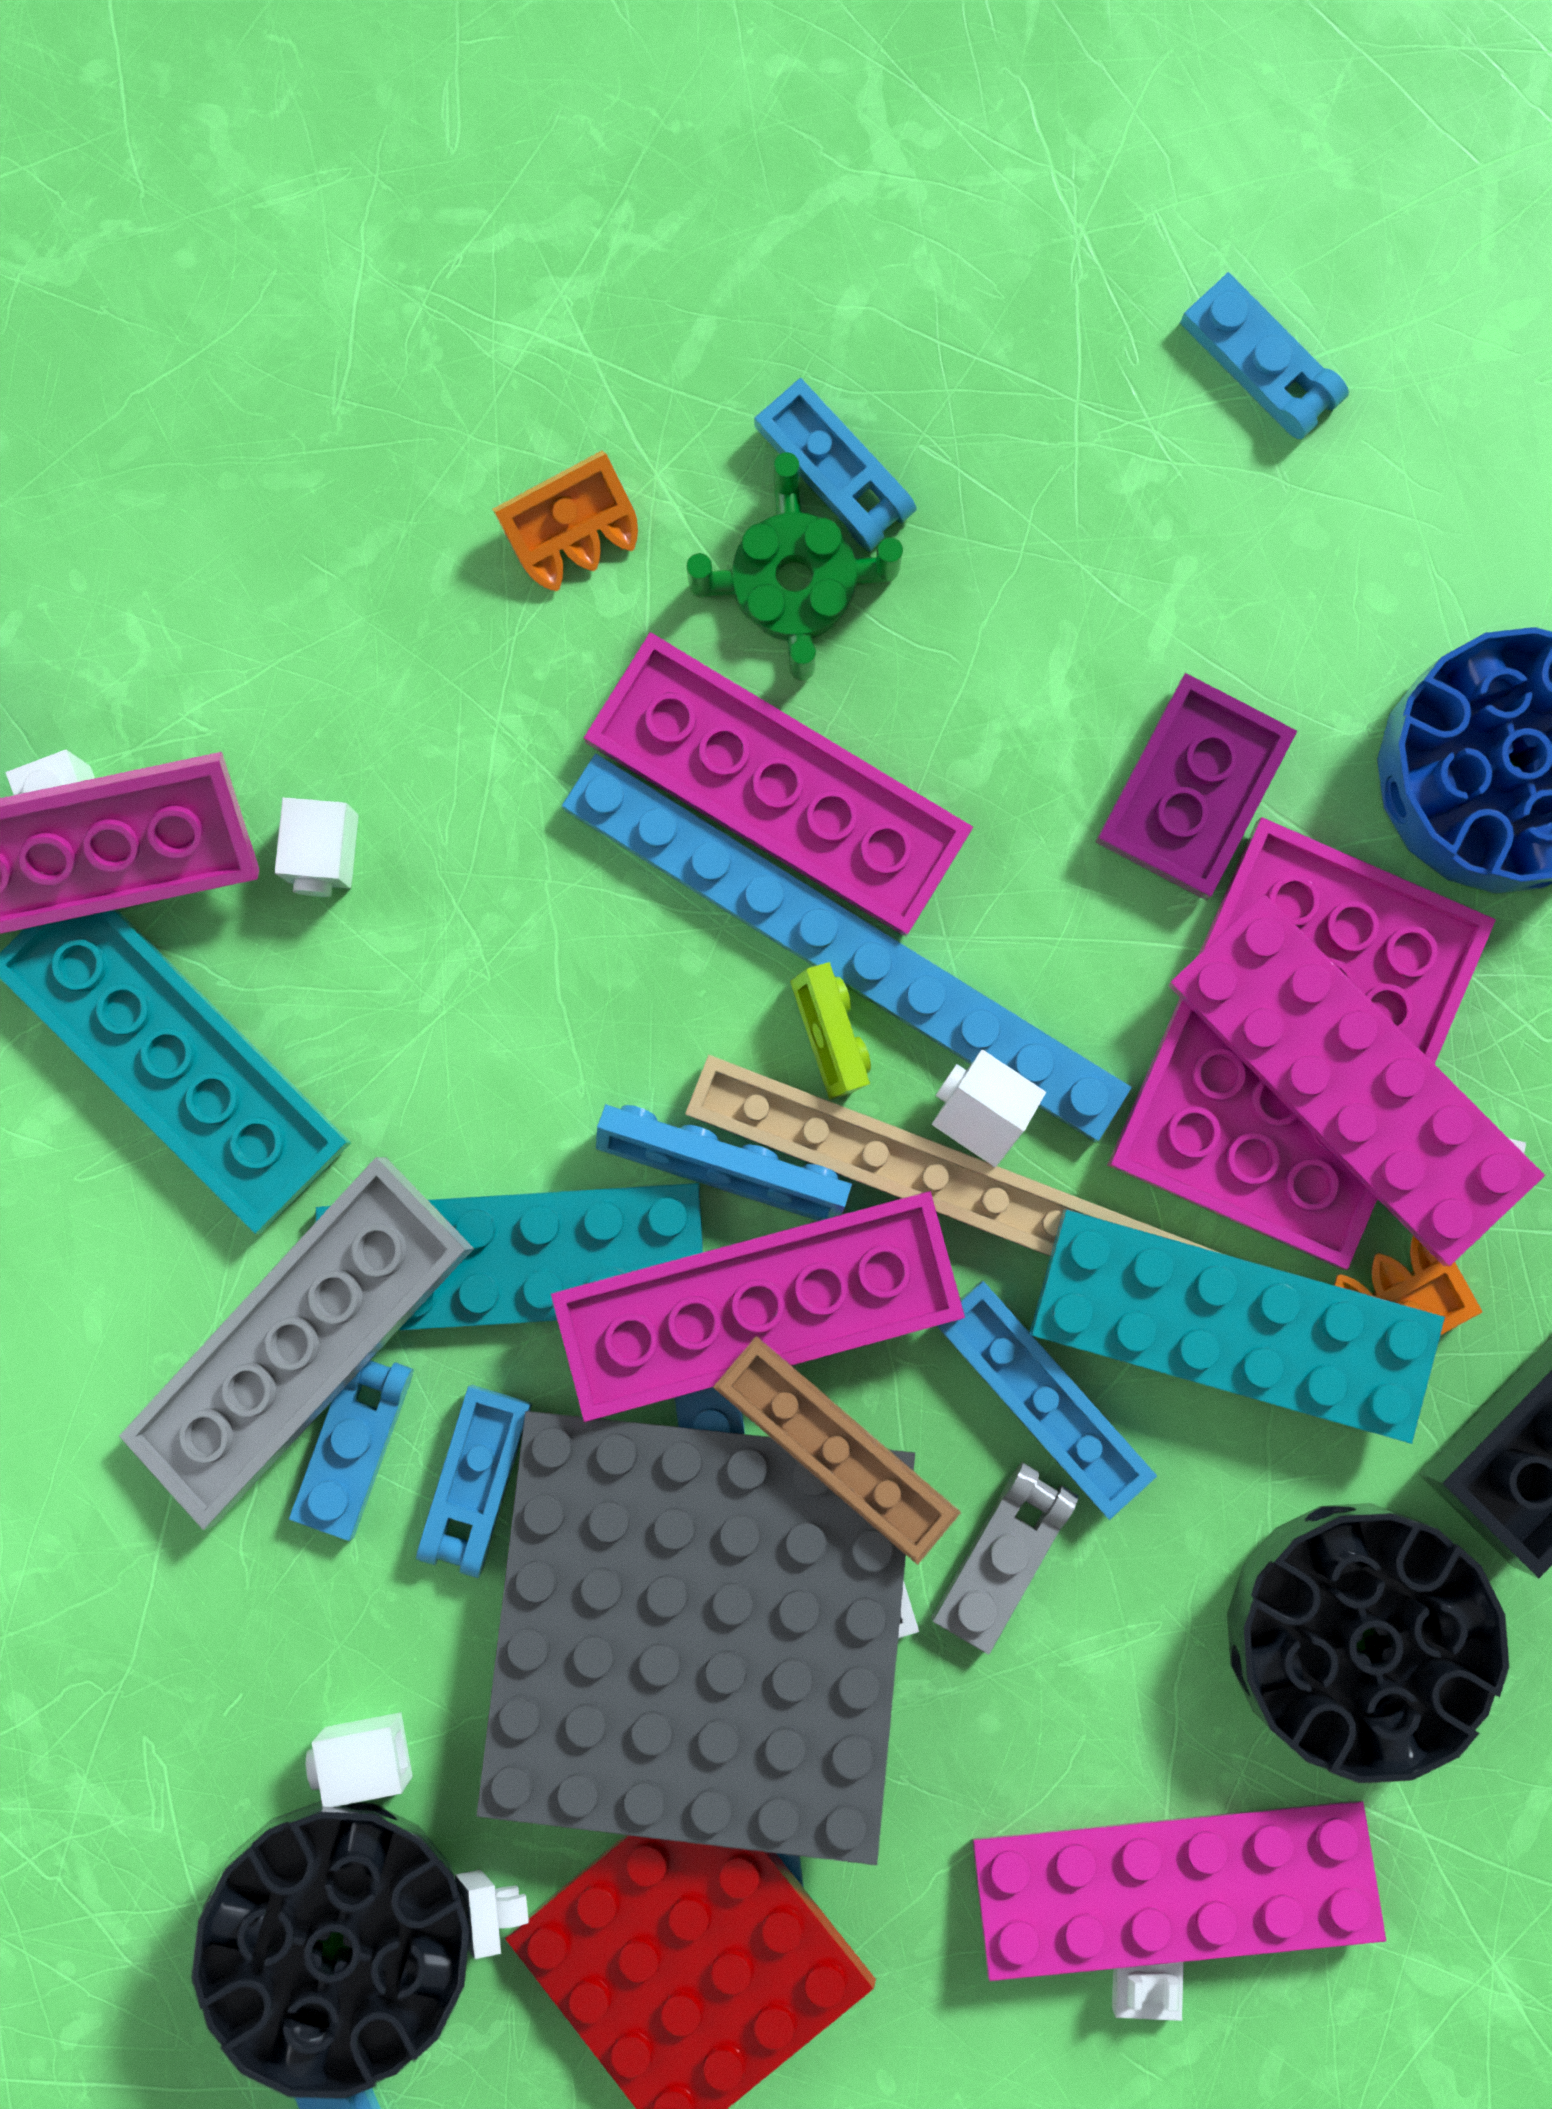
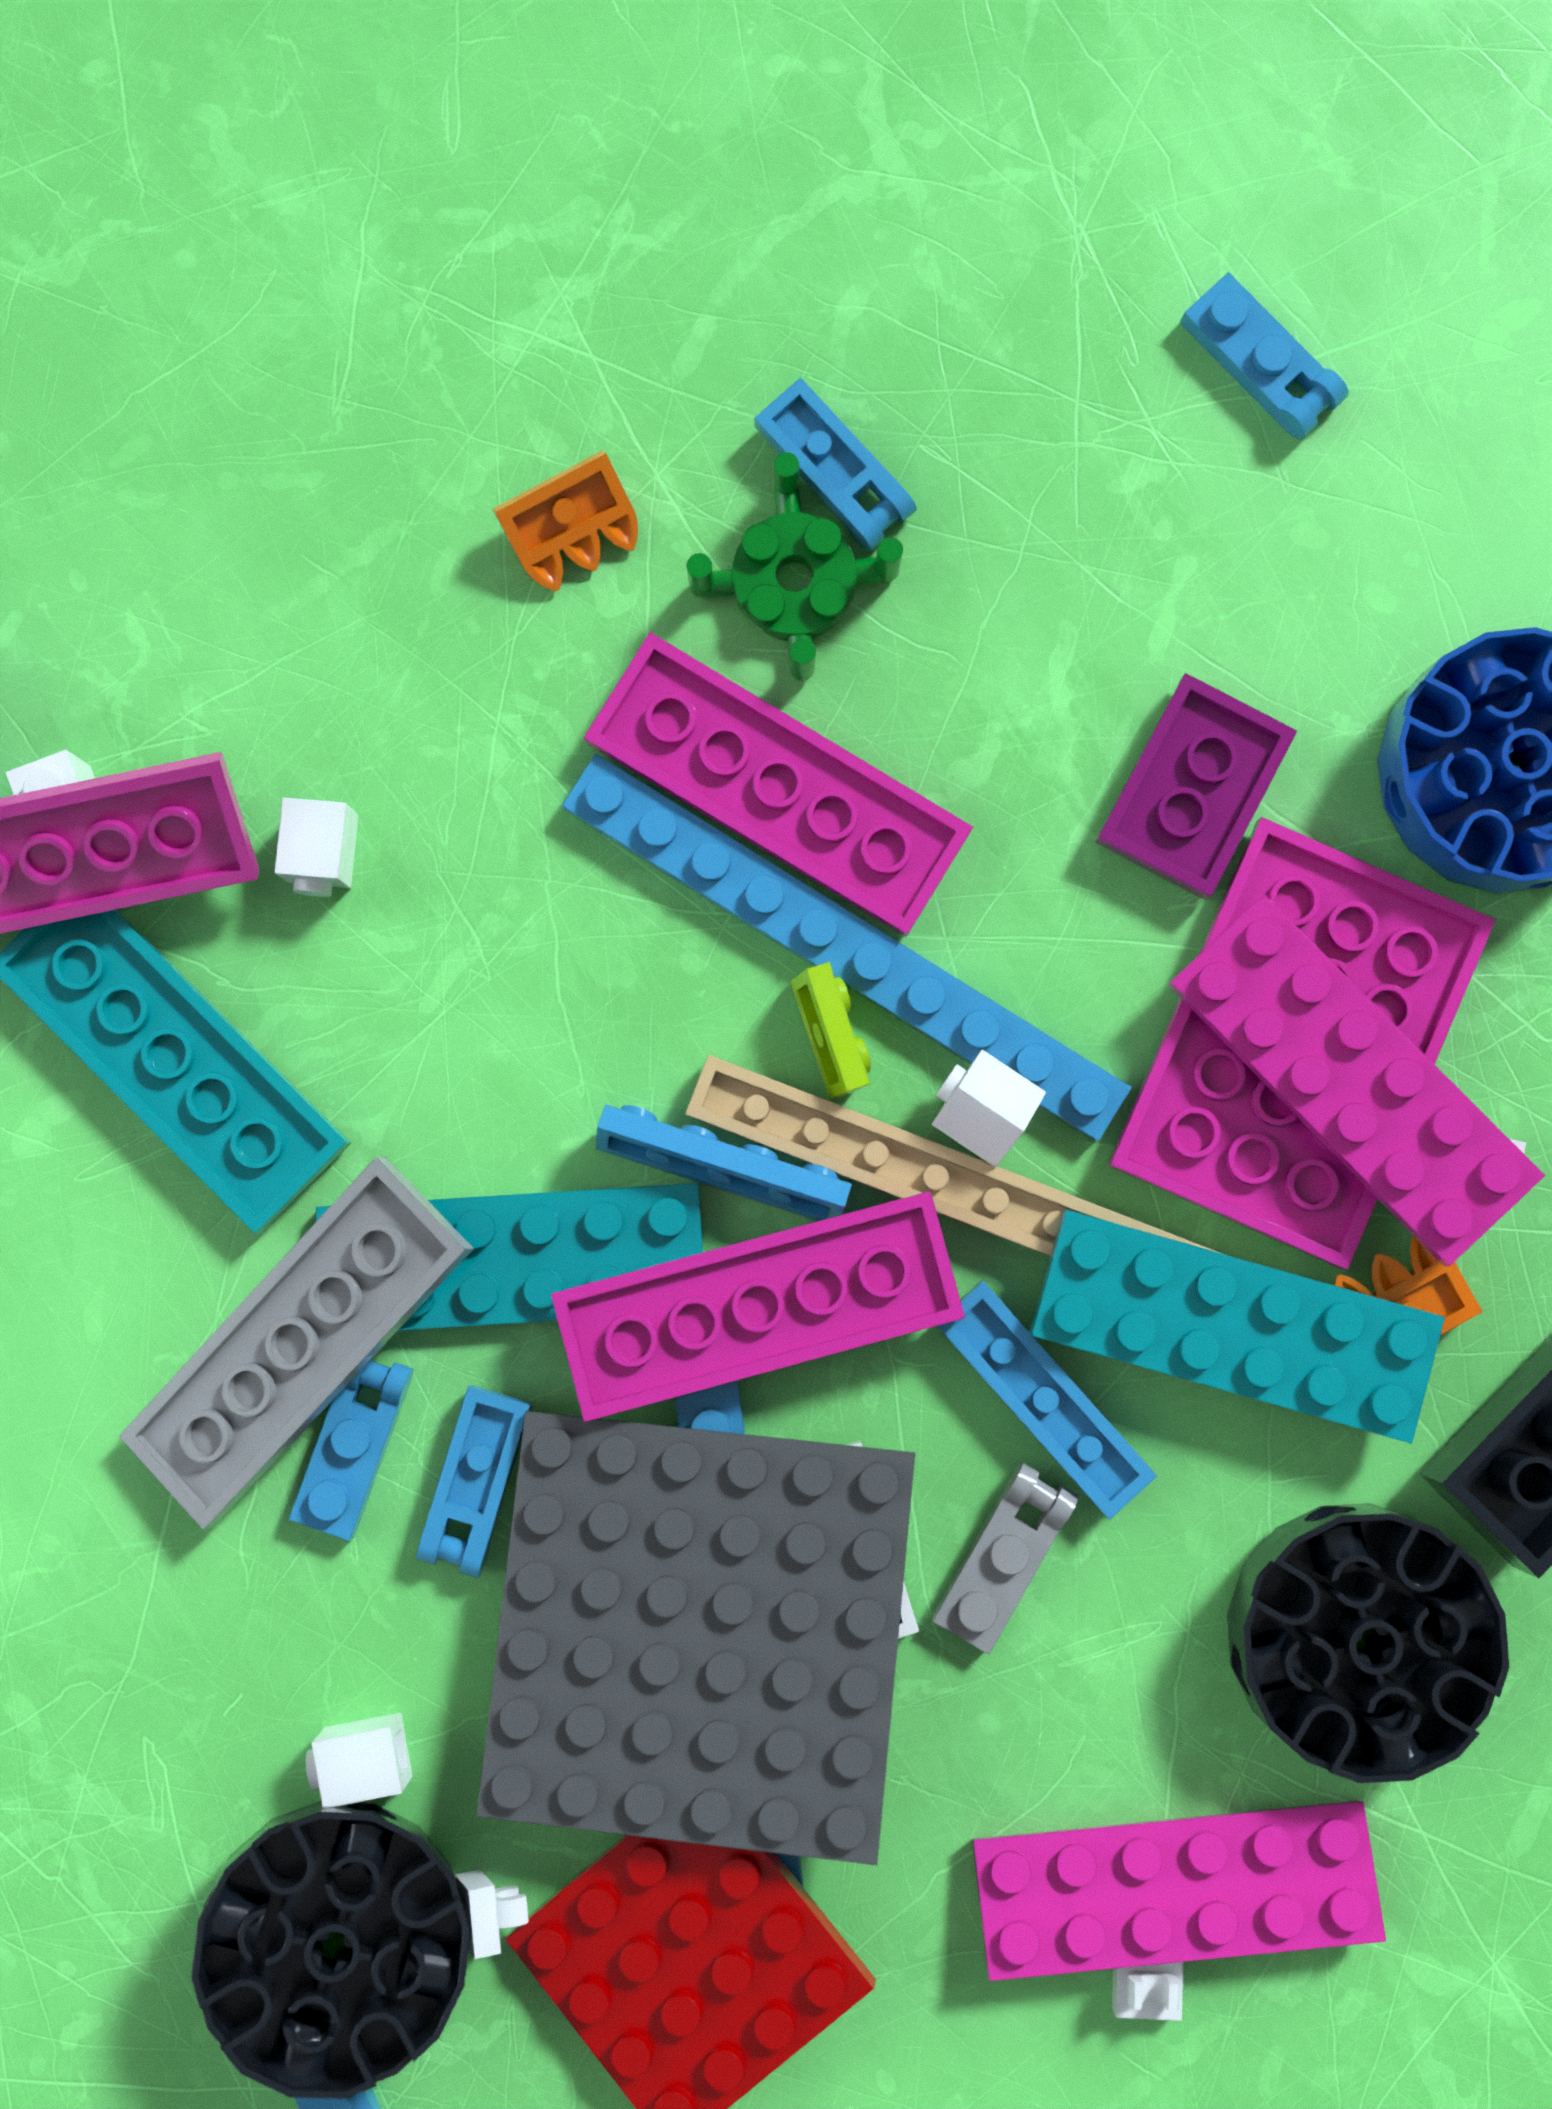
(837, 1450): medium nougat tile -> none

